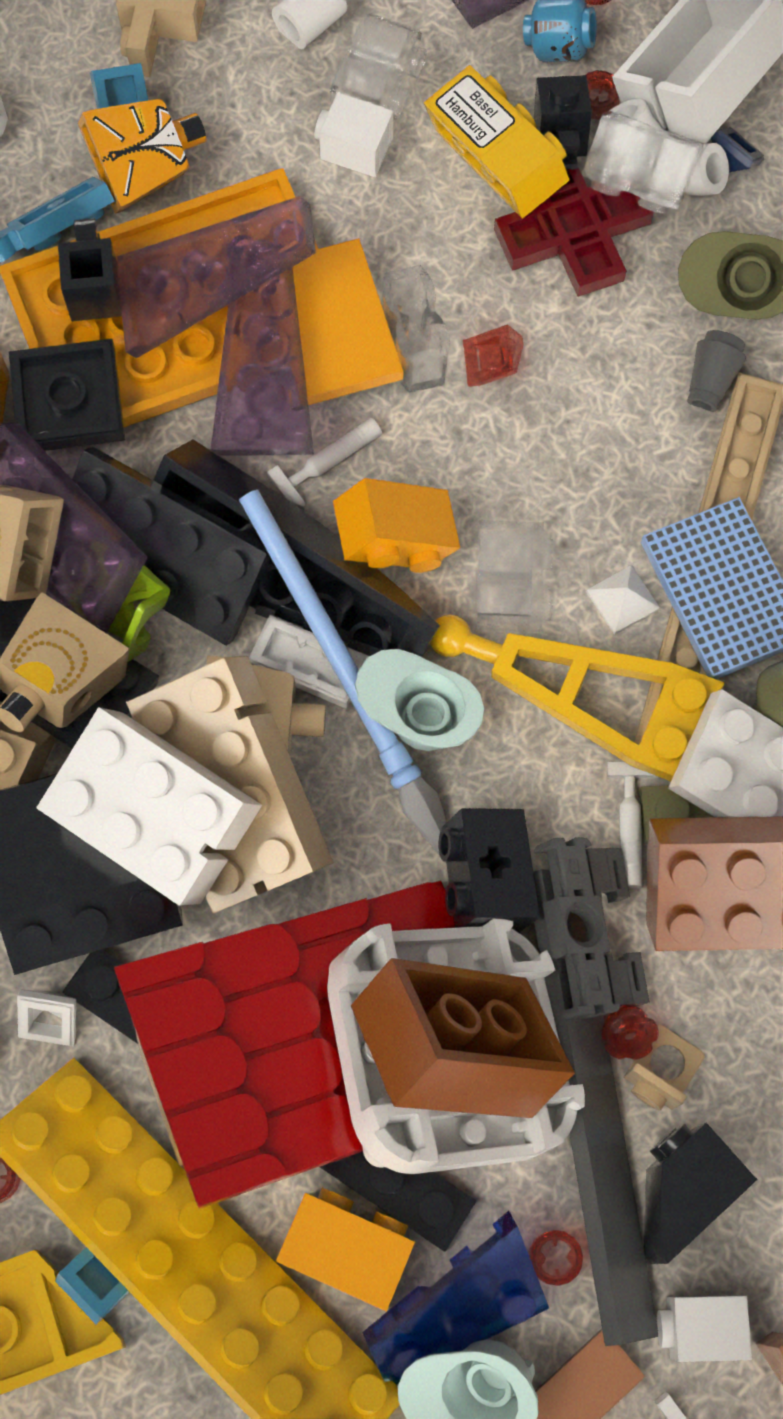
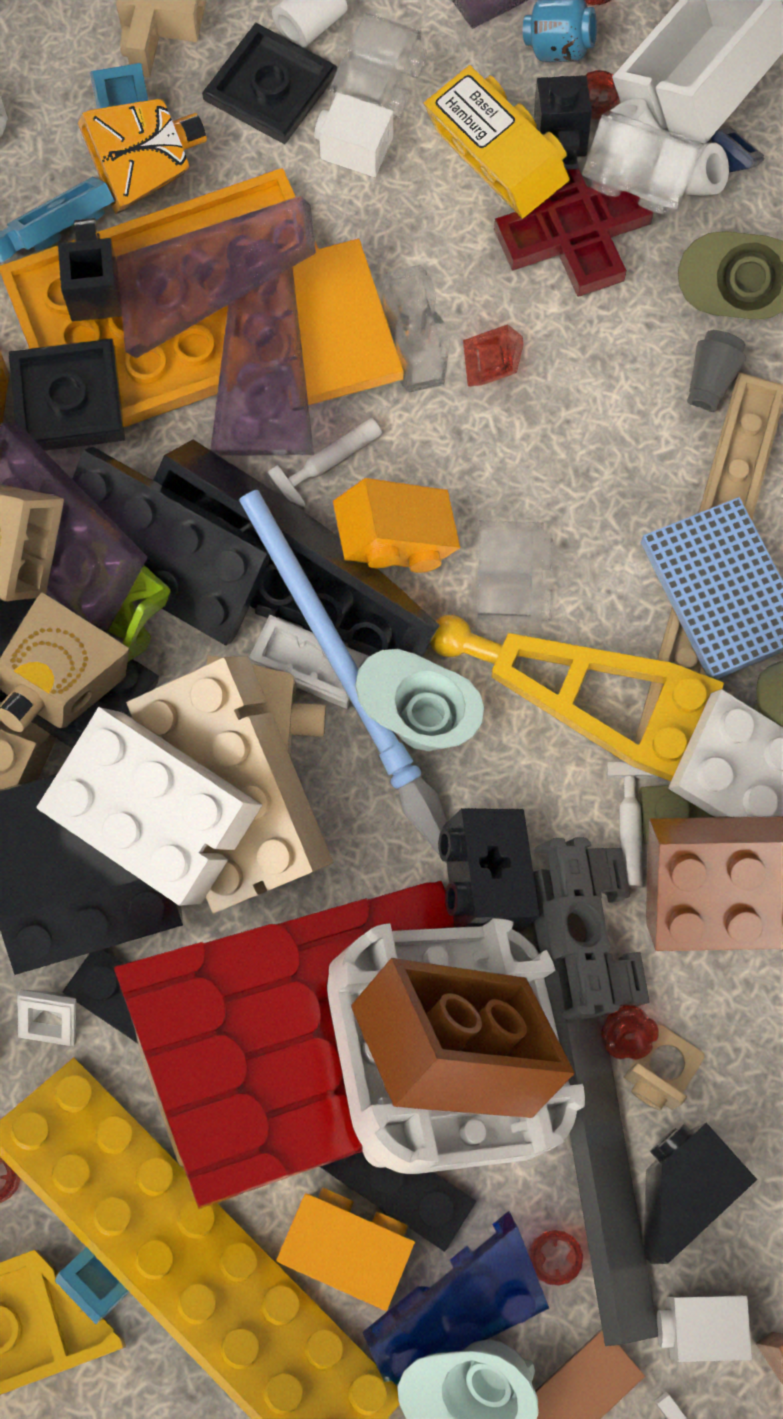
(270, 83): none -> black tile
(623, 599): white slope -> none

